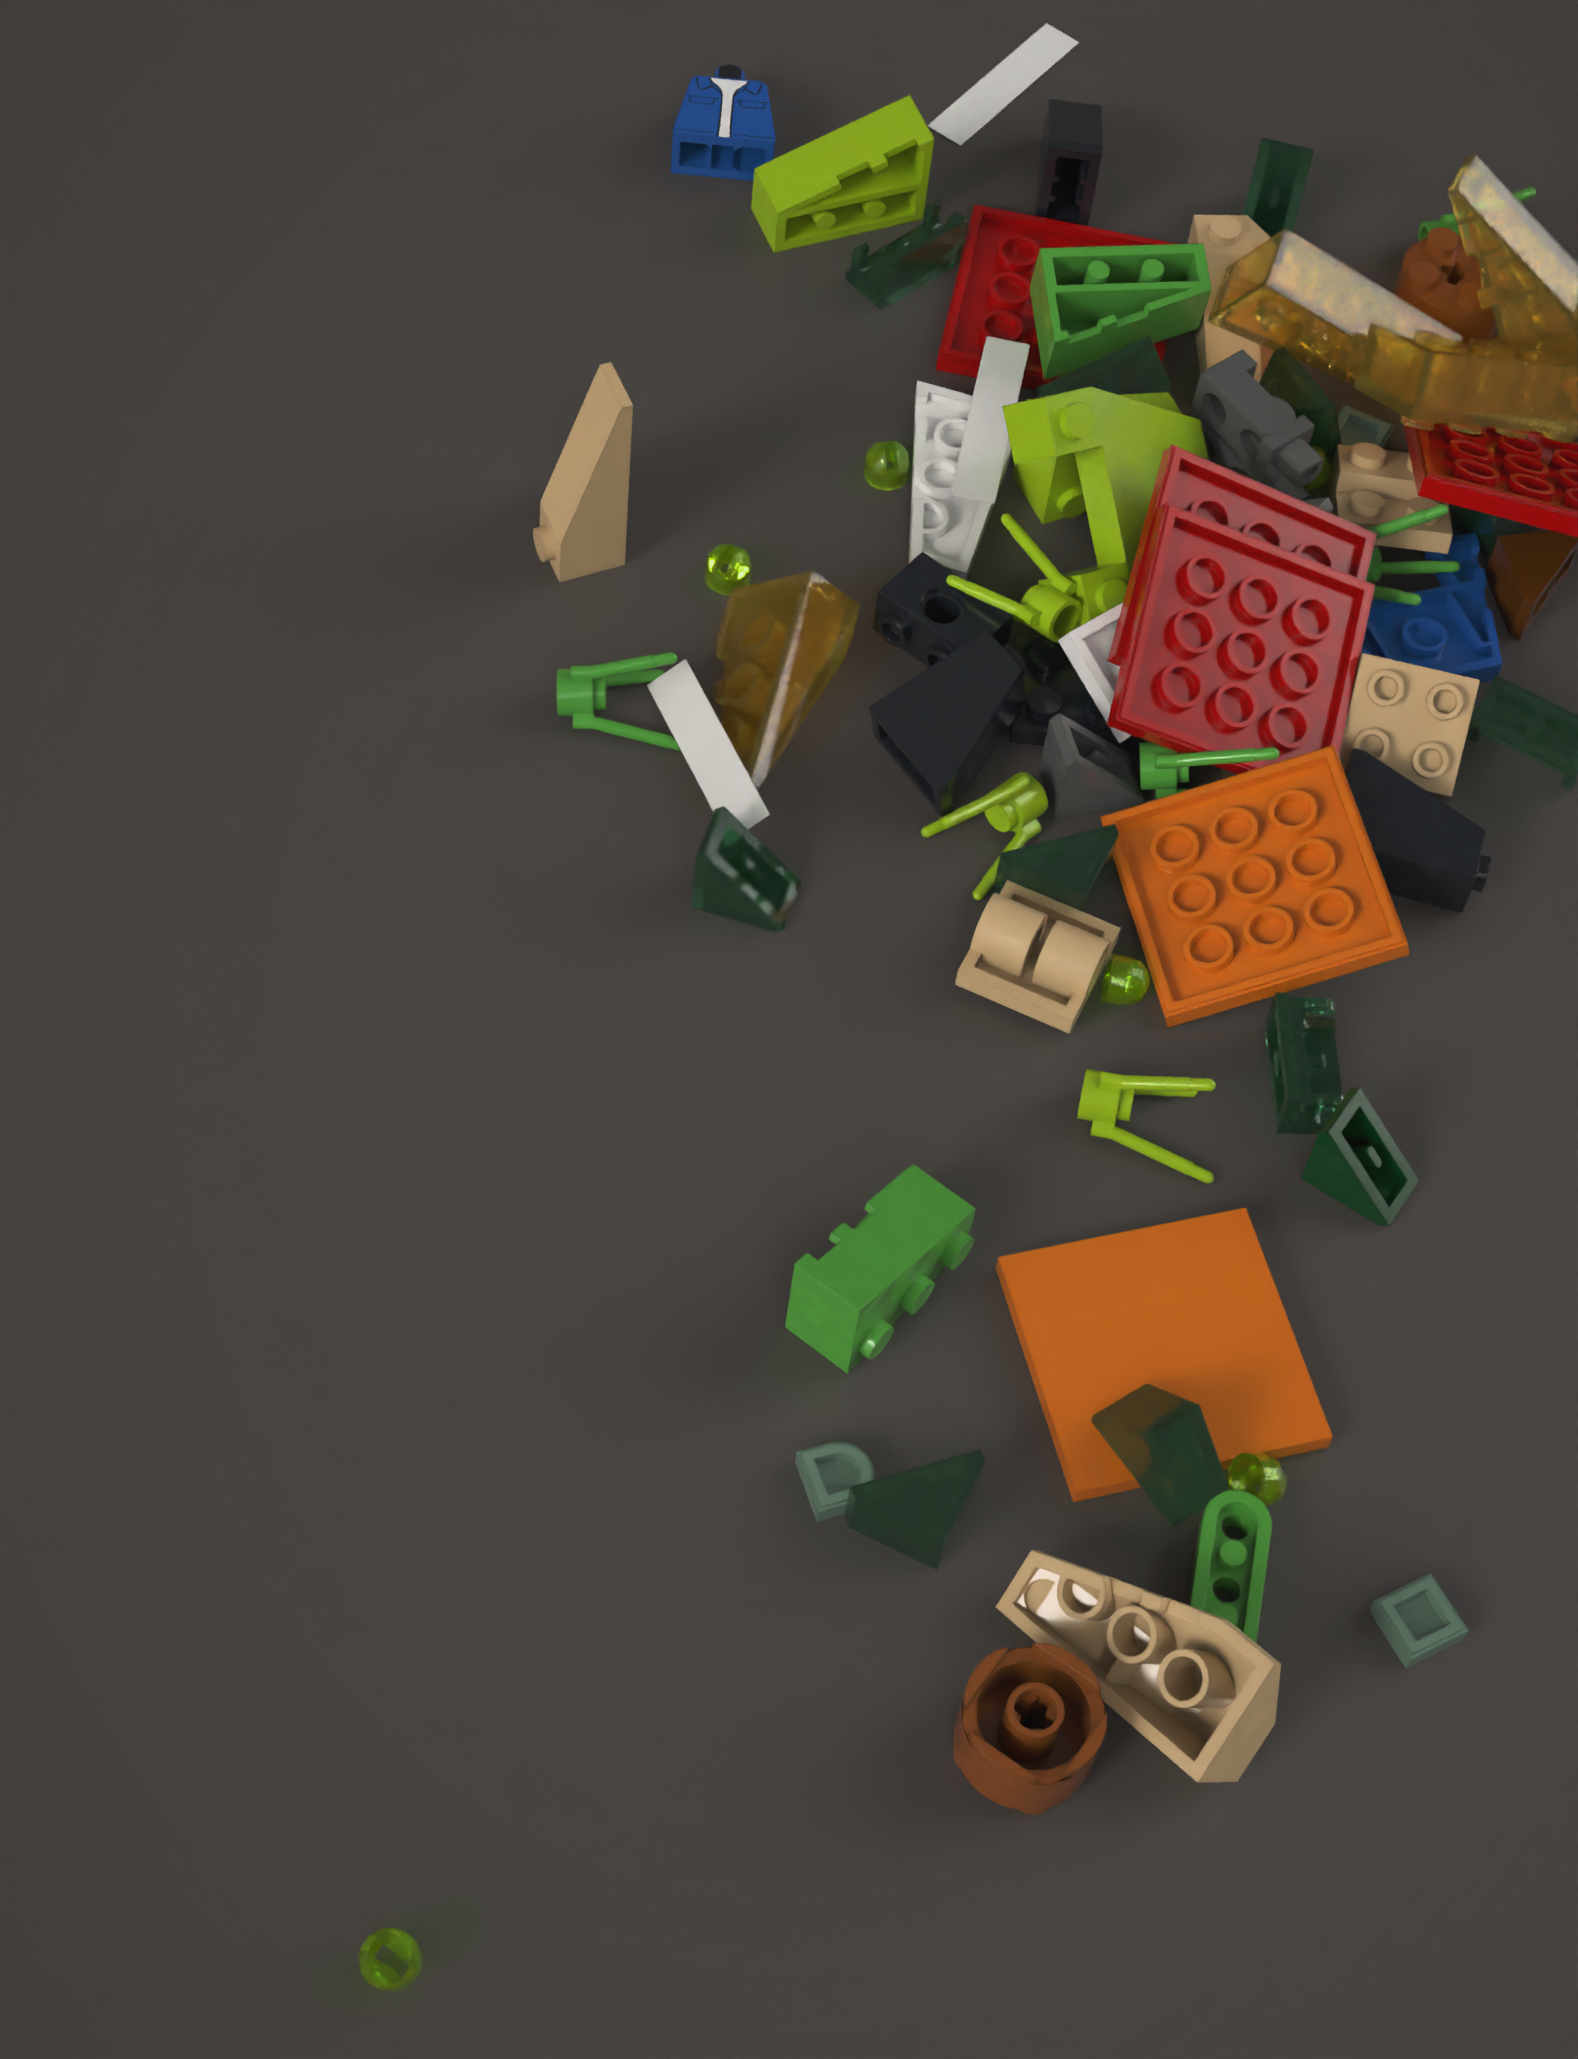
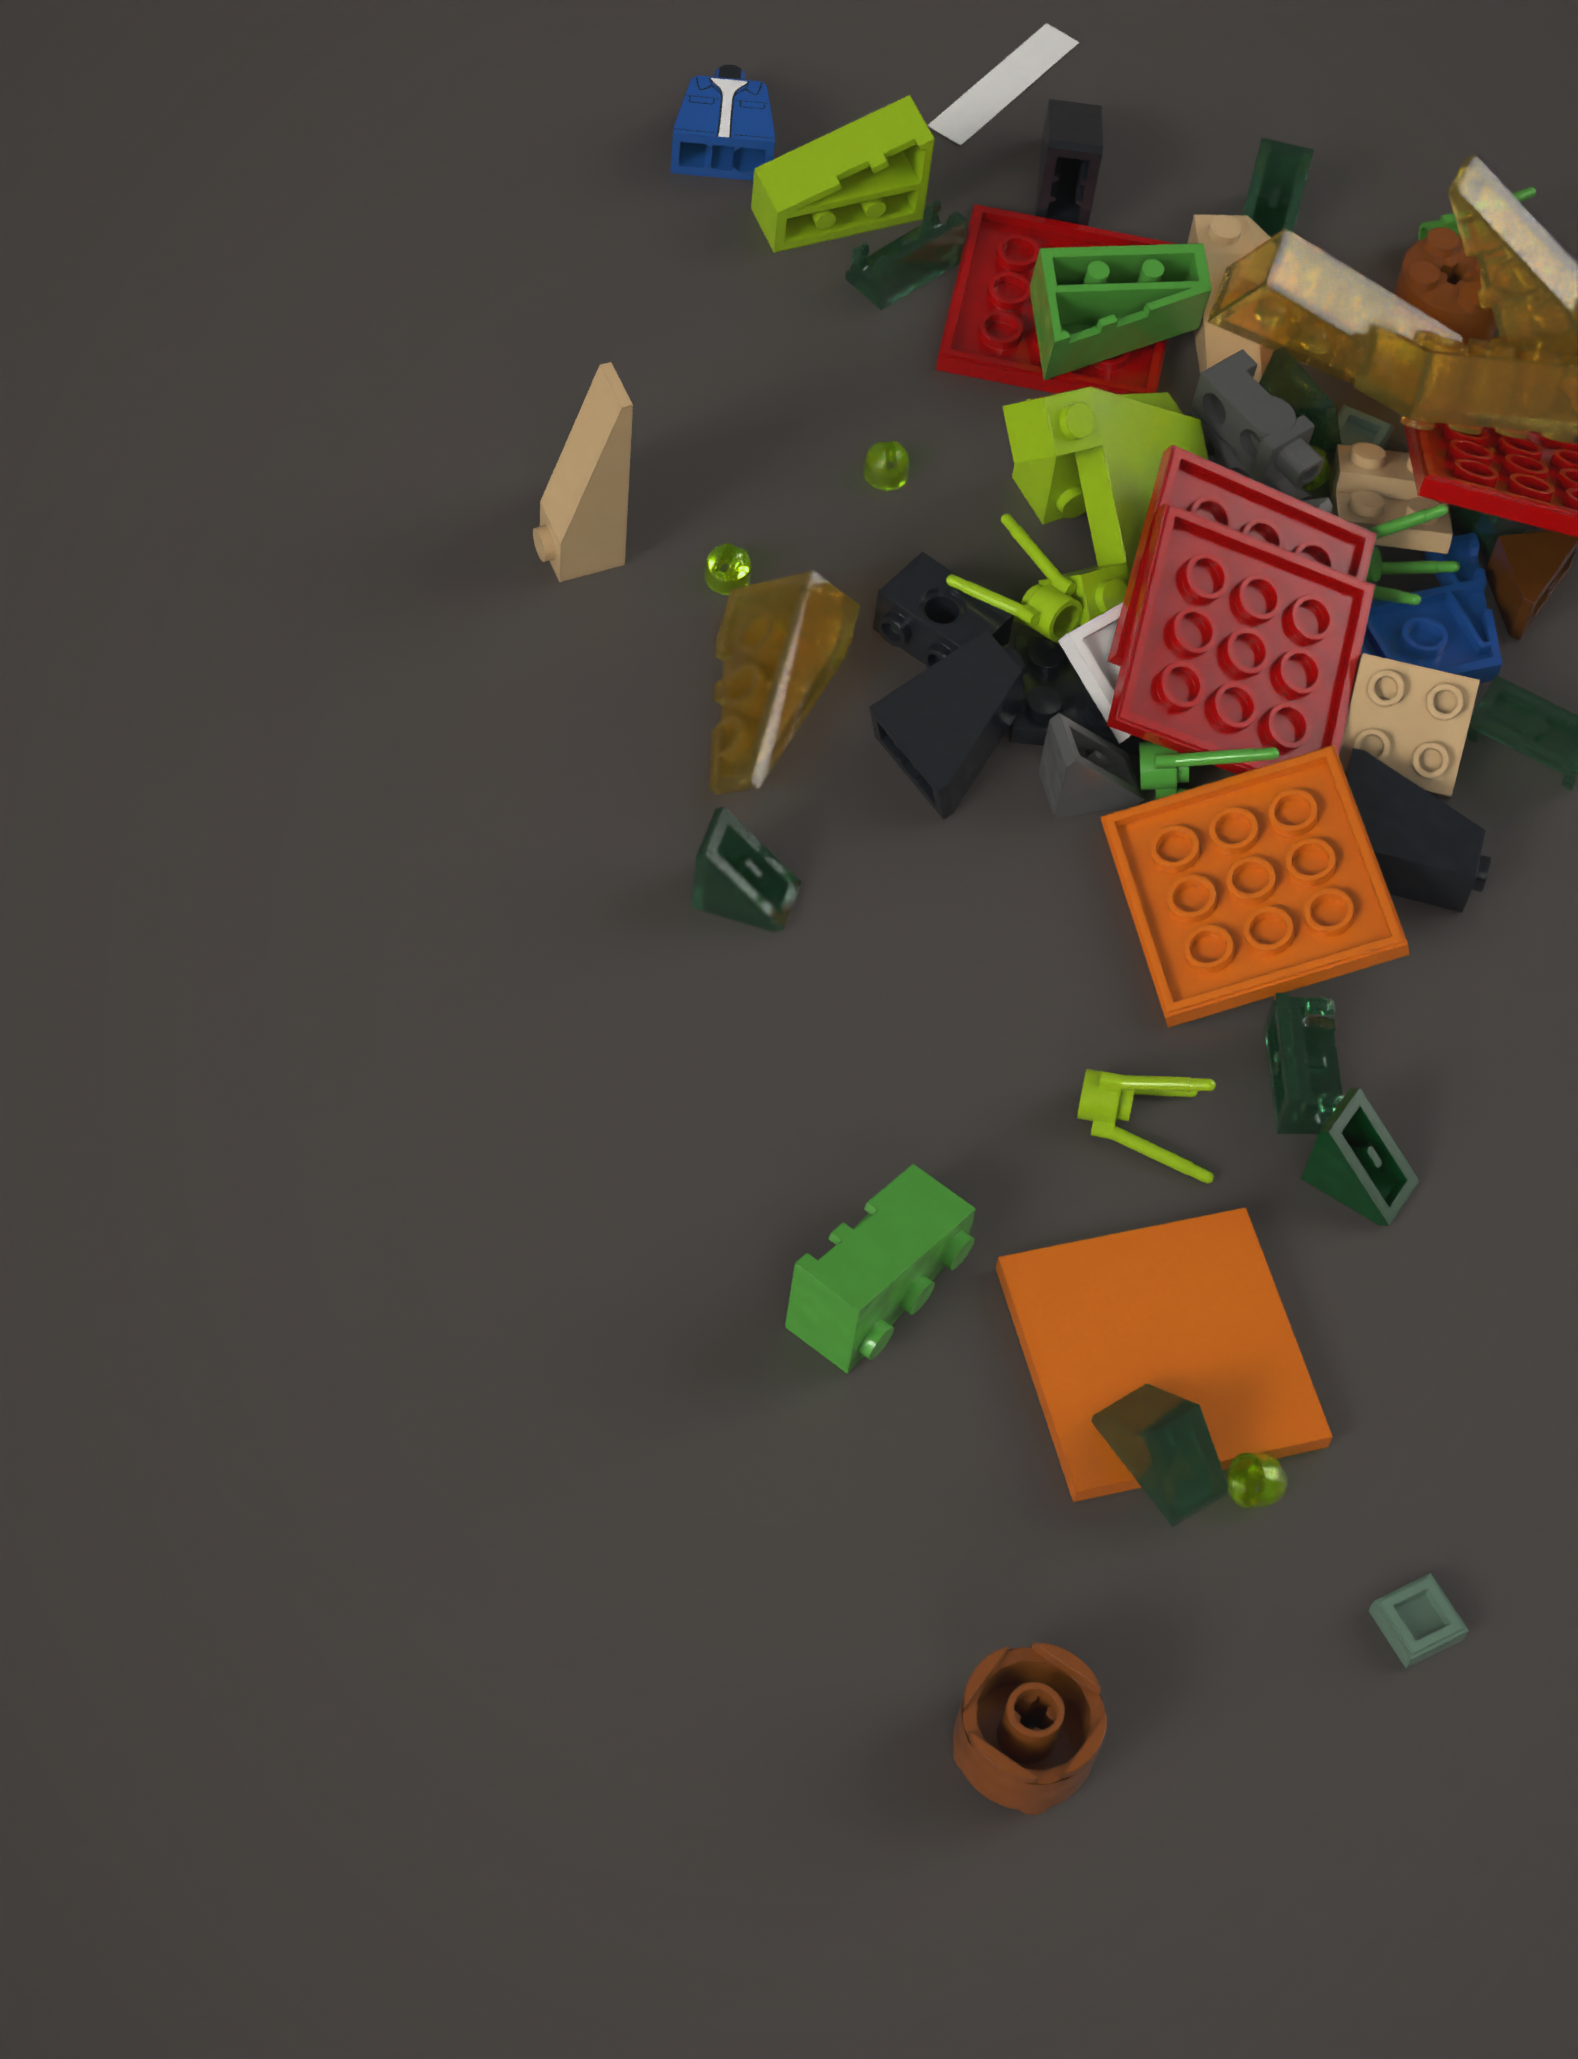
(381, 1974): clear neon green hinge -> none
(584, 690): bright green plant -> none
(706, 745): white sticker -> none
(828, 1474): sand green tile -> none
(917, 1507): clear green slope -> none
(940, 523): white wing -> none
(986, 432): white sticker -> none
(1007, 808): lime plant -> none
(1036, 955): tan plate -> none
(1062, 868): clear green slope -> none
(1124, 980): clear neon green hinge -> none
(1126, 370): clear green hinge -> none
(1160, 1664): tan wedge -> none
(1232, 1563): bright green plate -> none

